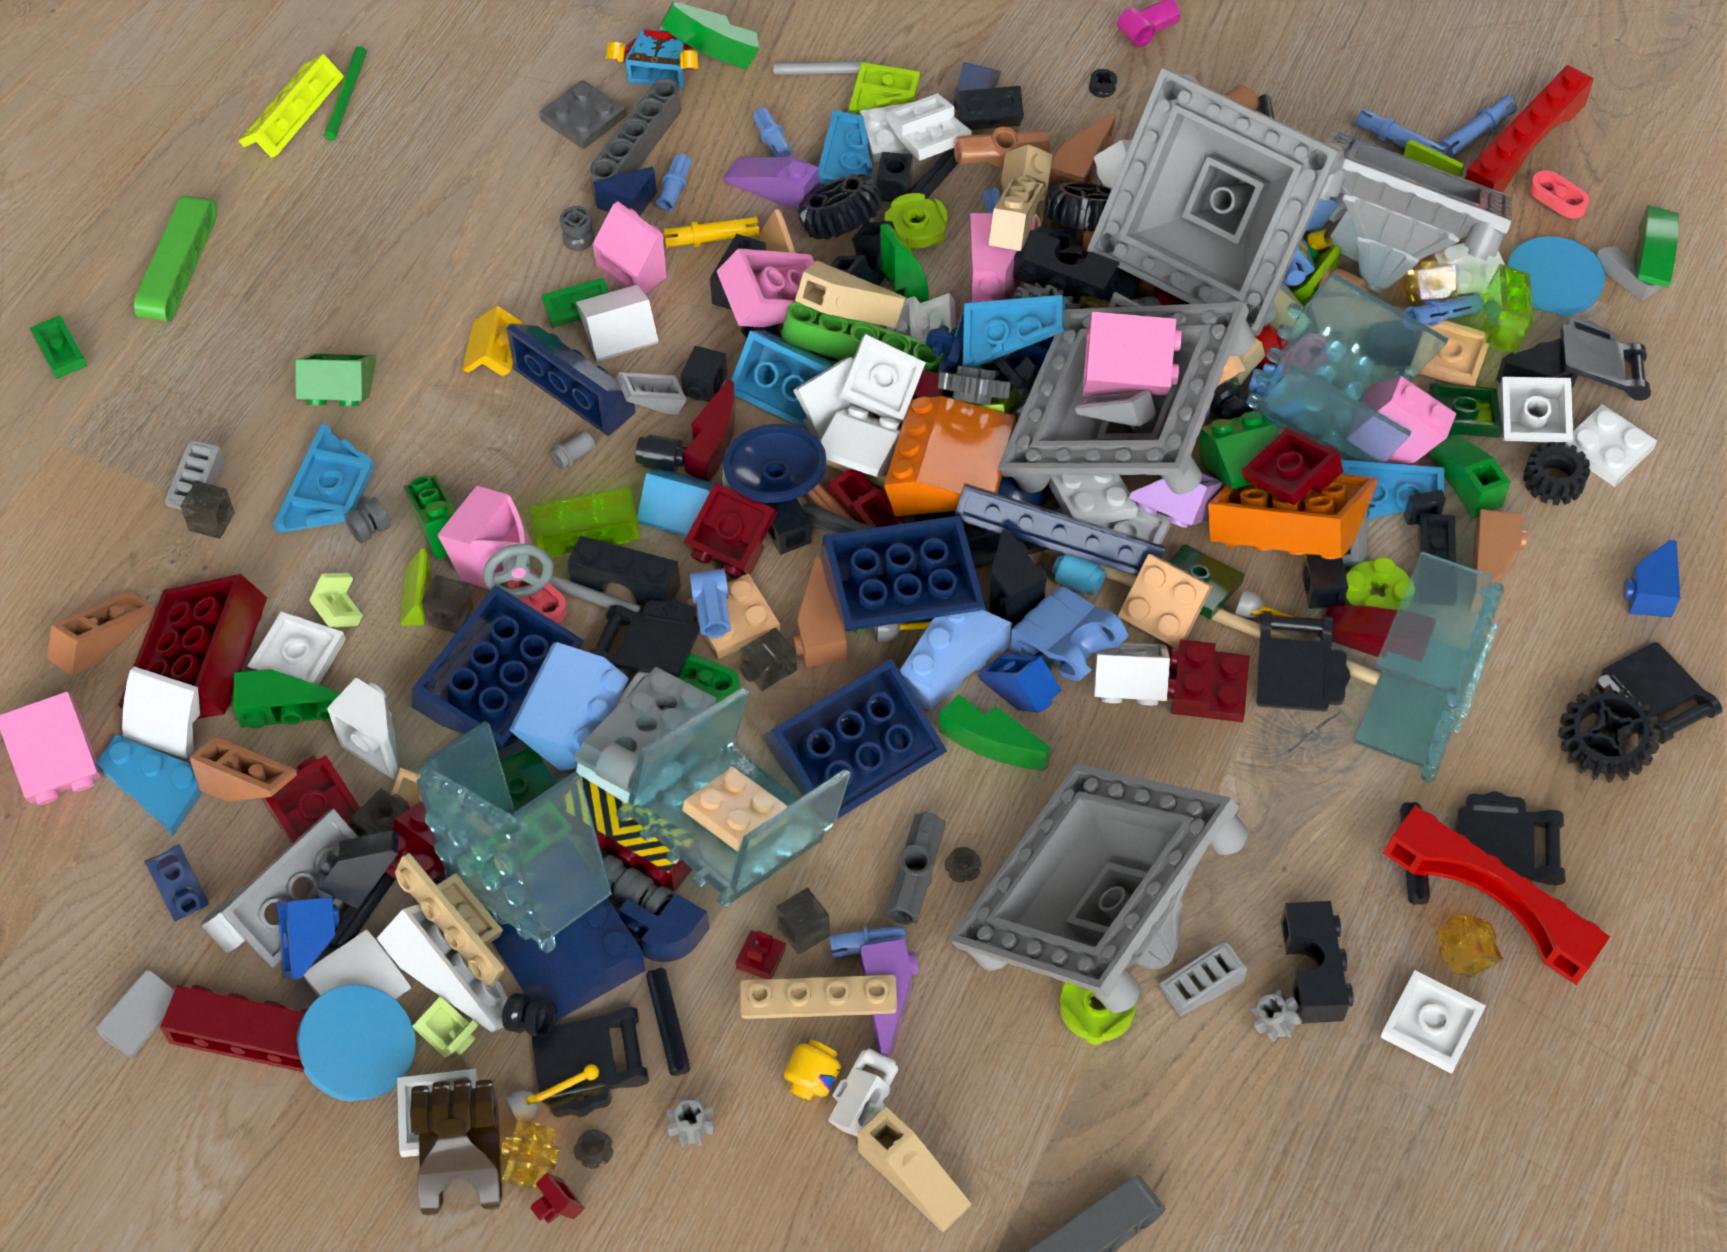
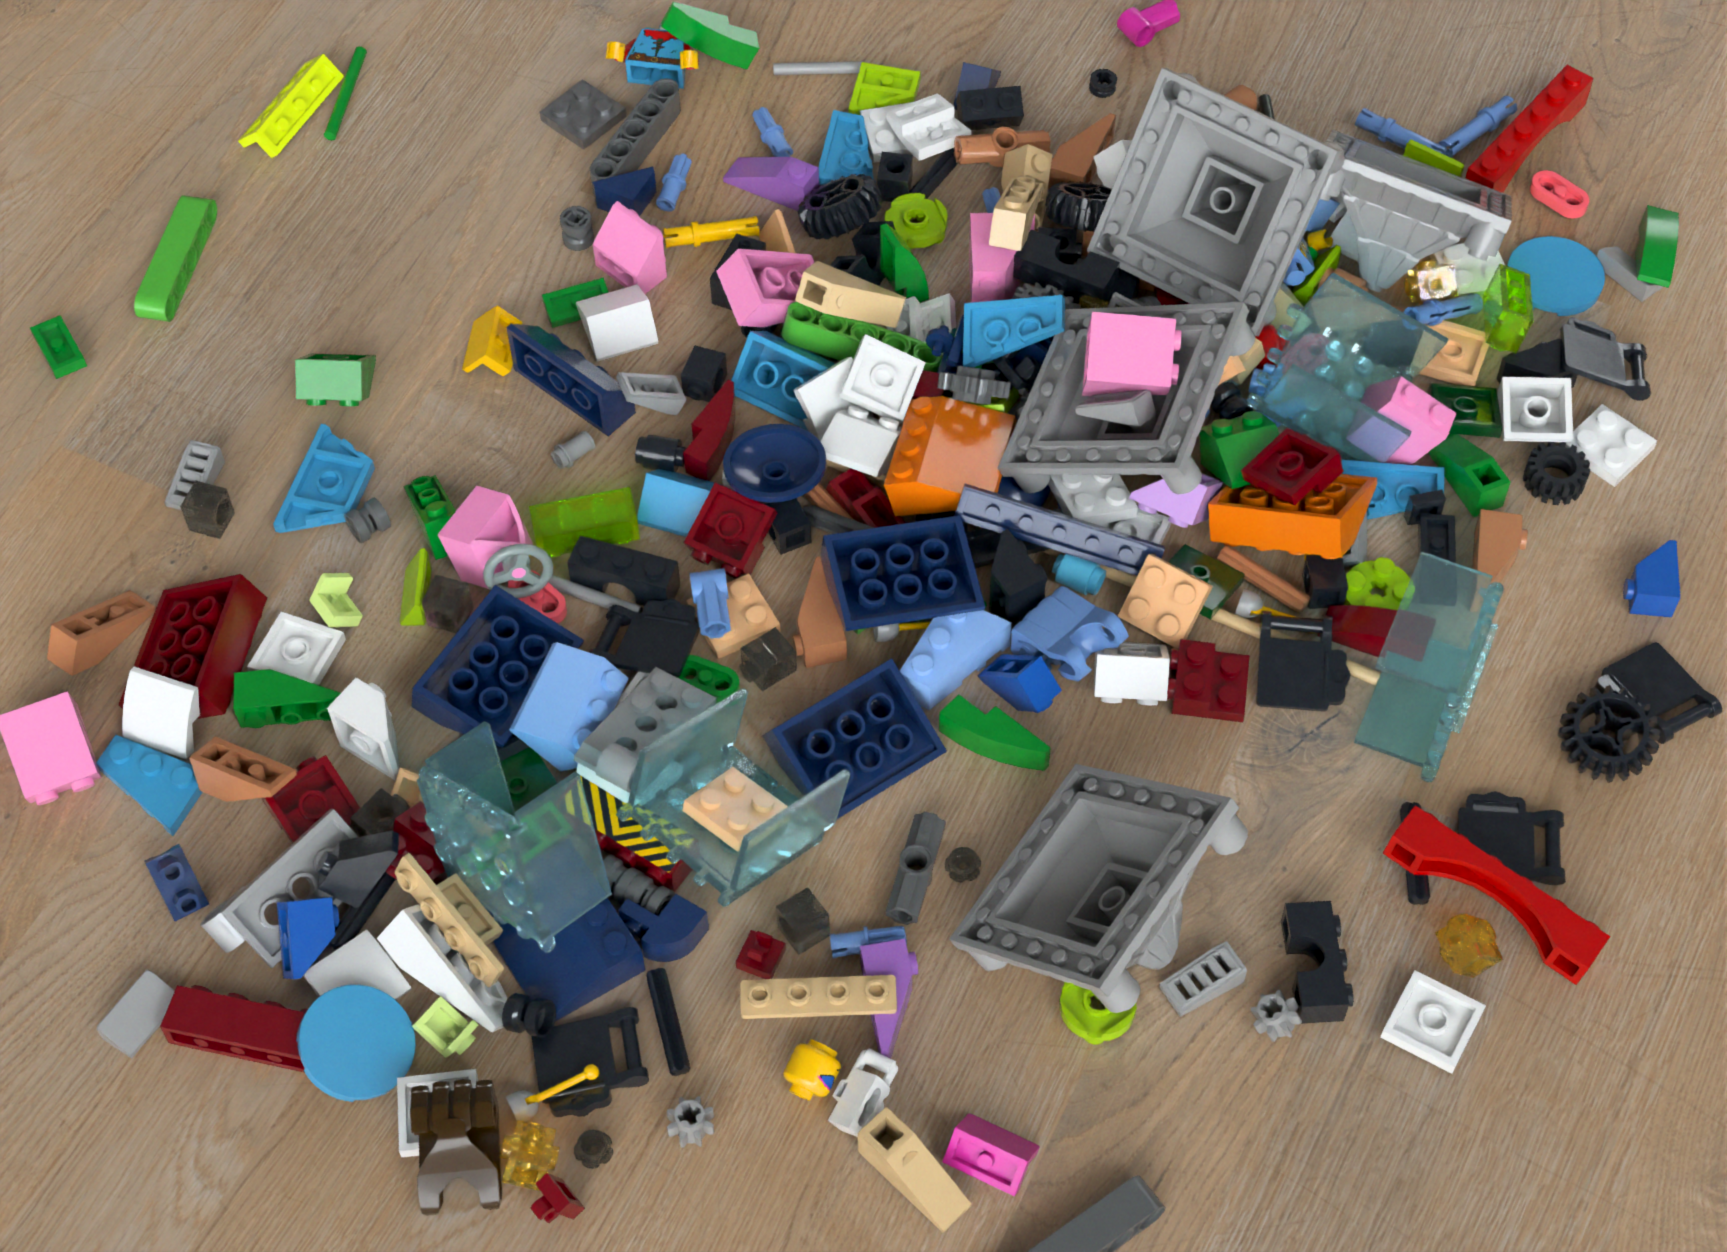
(990, 1153): none -> dark pink panel
(1265, 579): none -> nougat axle

